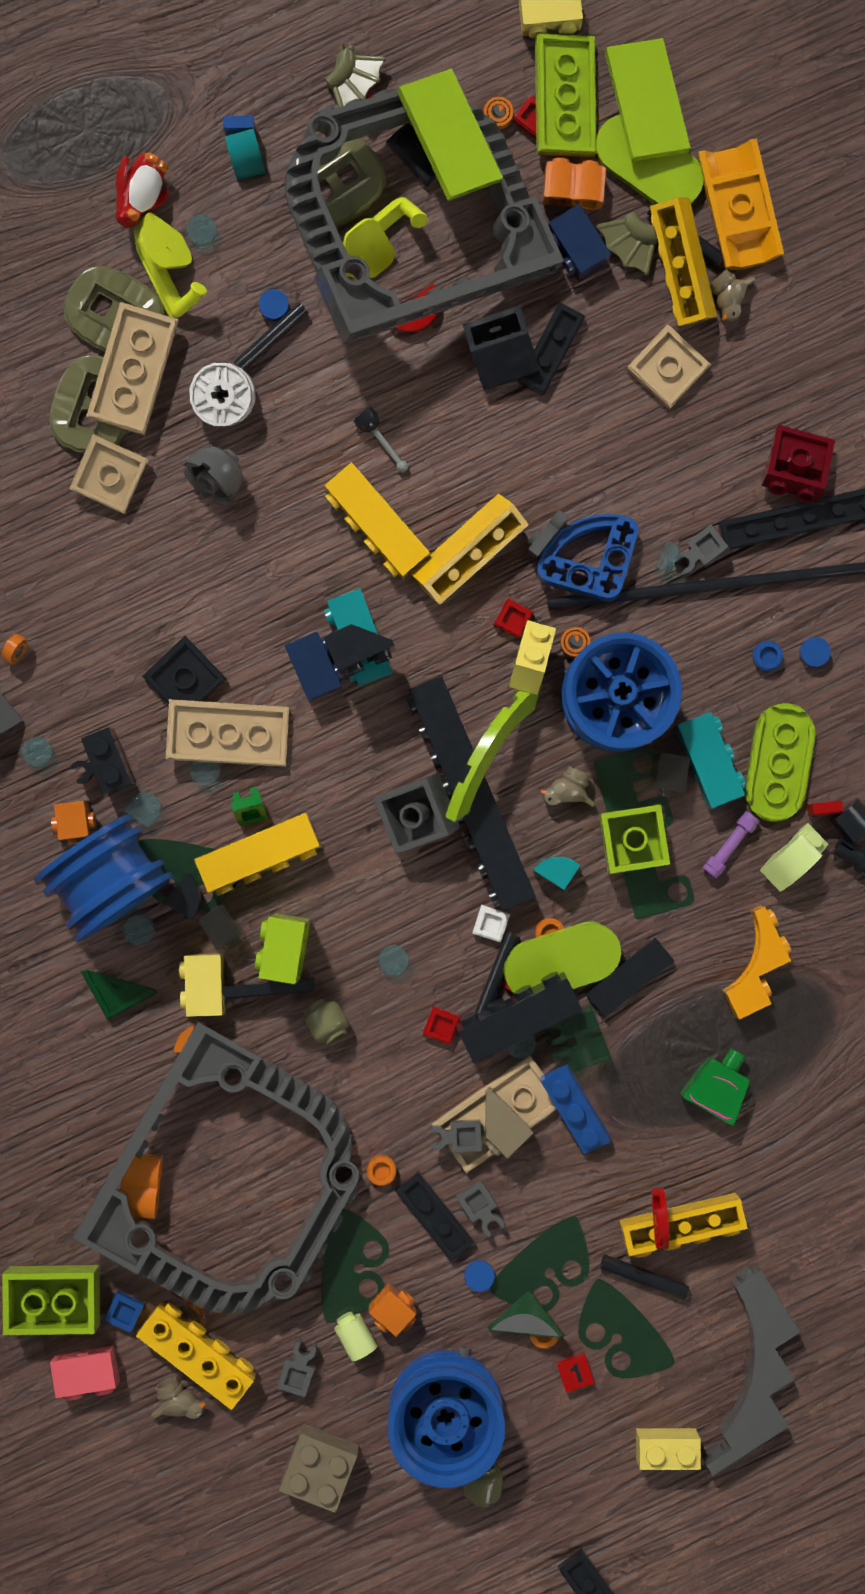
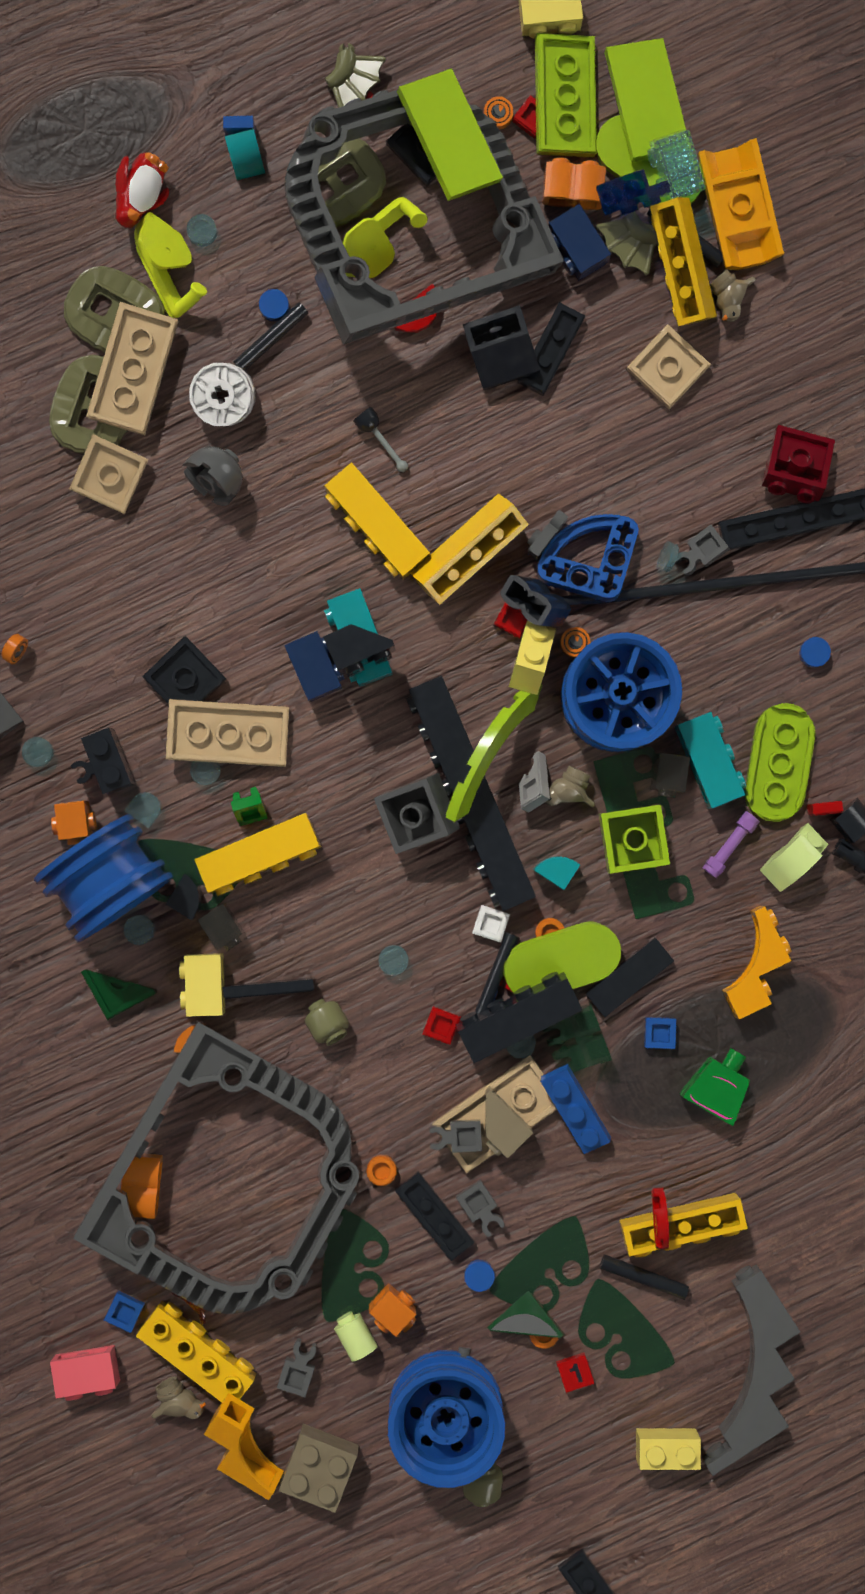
(51, 1300): lime brick -> none
(243, 1458): none -> light orange arch
(283, 948): lime brick -> none
(534, 786): none -> light grey tile
(535, 601): none -> black brick
(628, 191): none -> clear blue bracket
(660, 1032): none -> blue tile
(677, 163): none -> clear light blue brick
(767, 656): blue tile -> none

